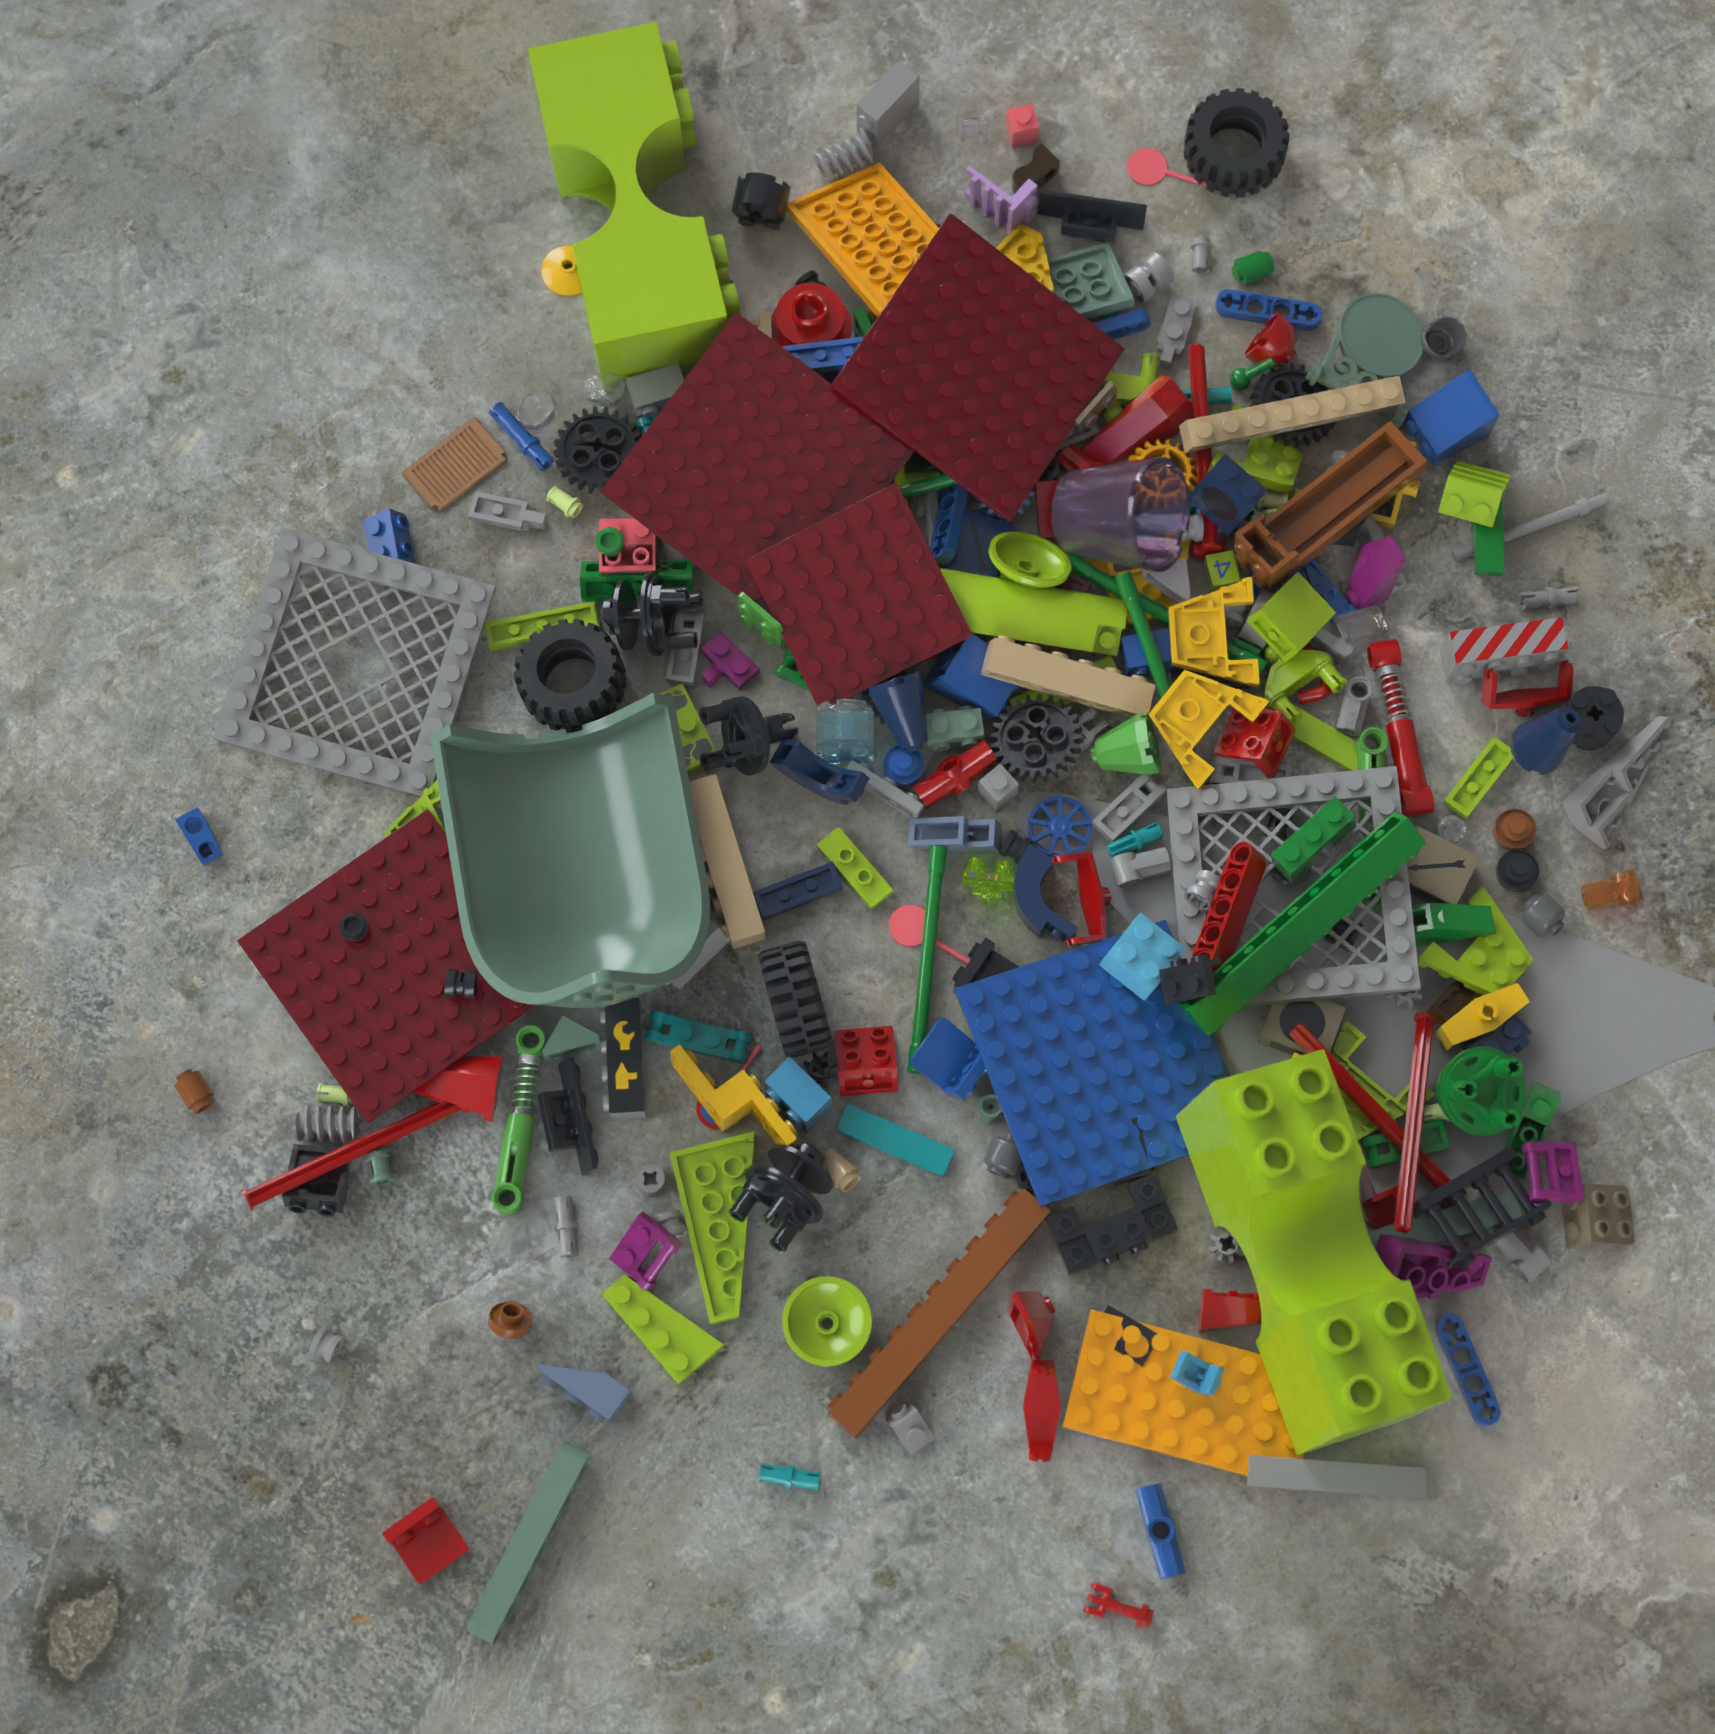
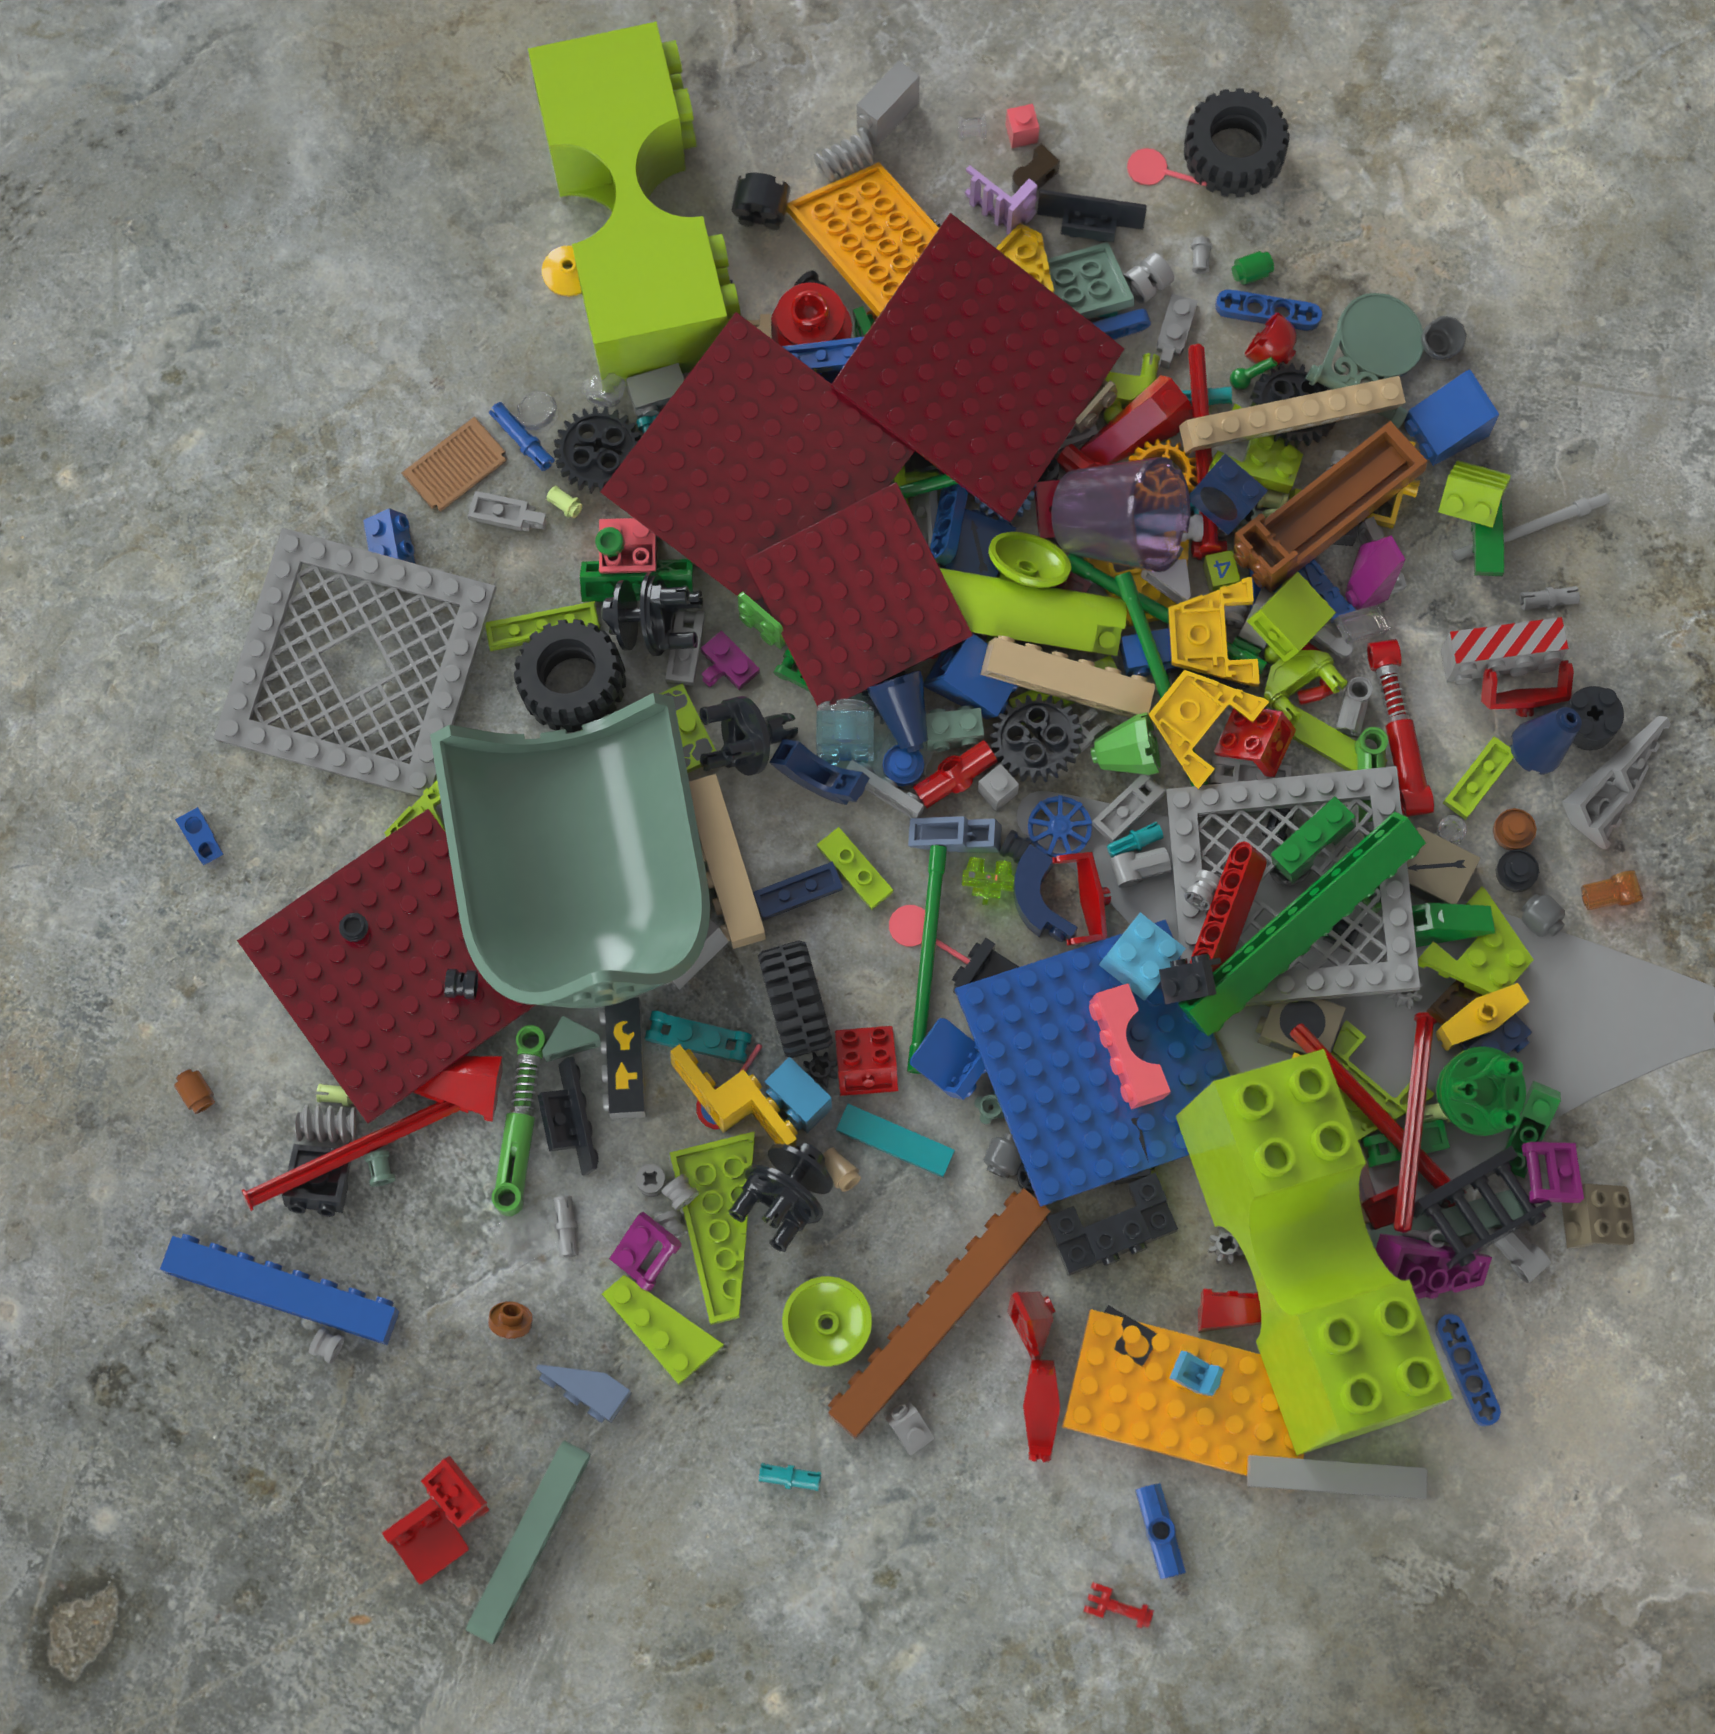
(280, 1289): none -> blue brick
(454, 1493): none -> red bracket
(680, 1192): none -> light grey wheel
(1140, 1080): none -> coral arch
(1426, 1234): none -> light grey hand

